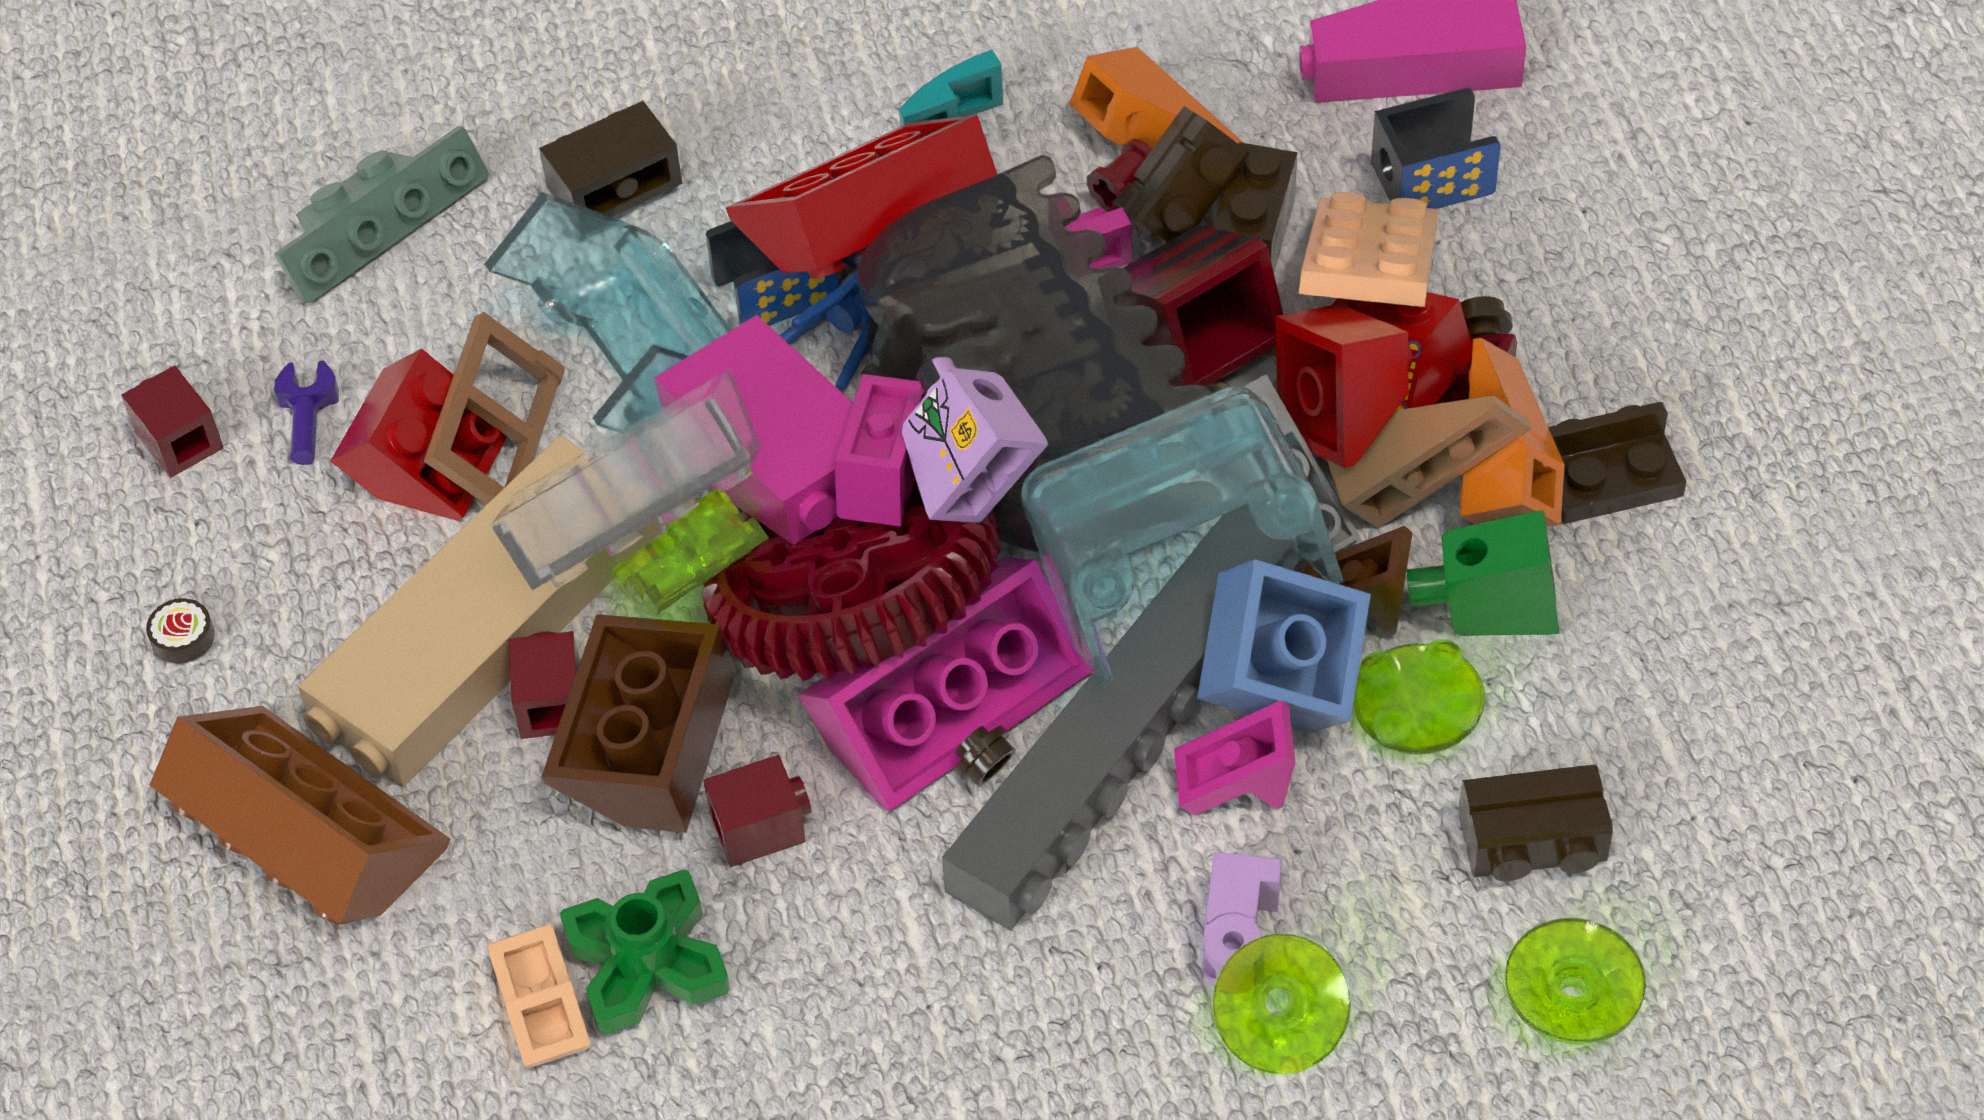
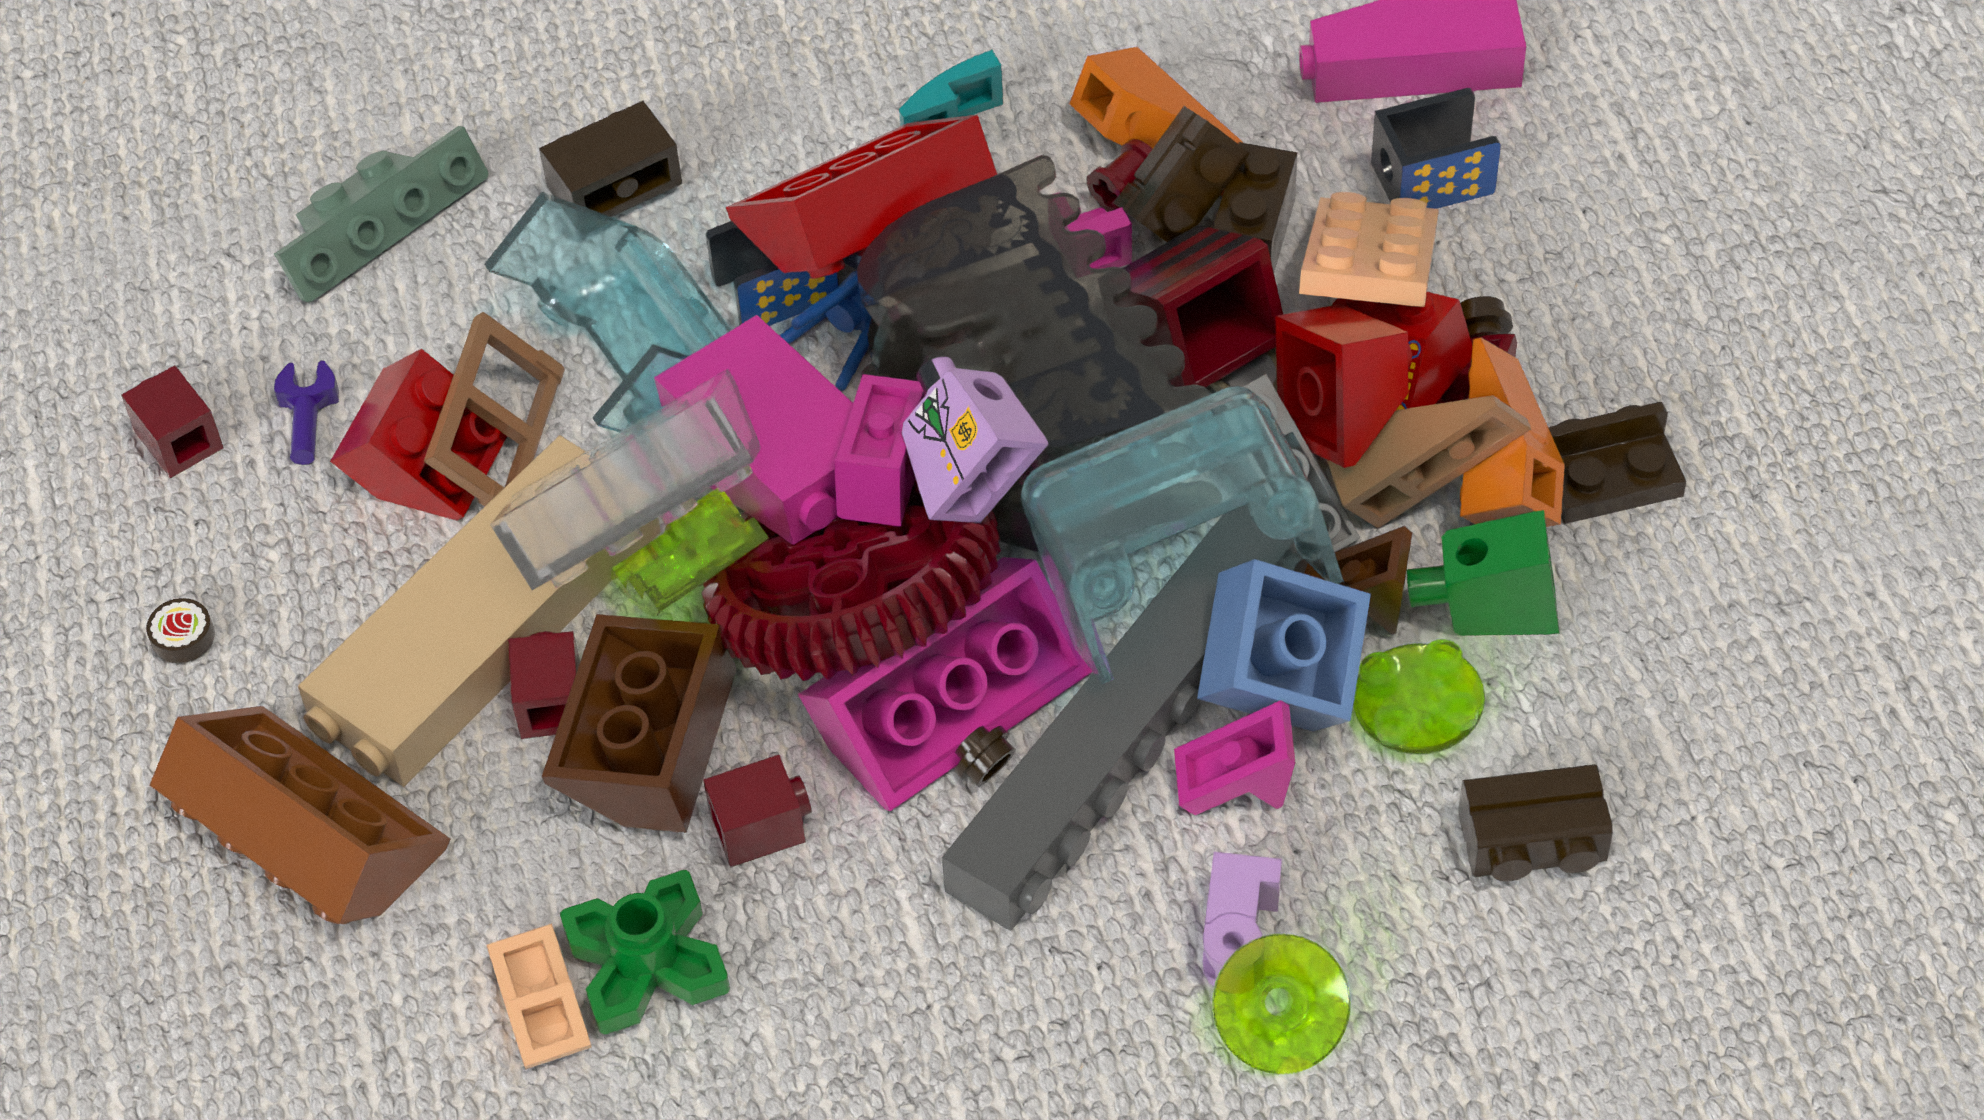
(1578, 956): clear neon green dish -> none

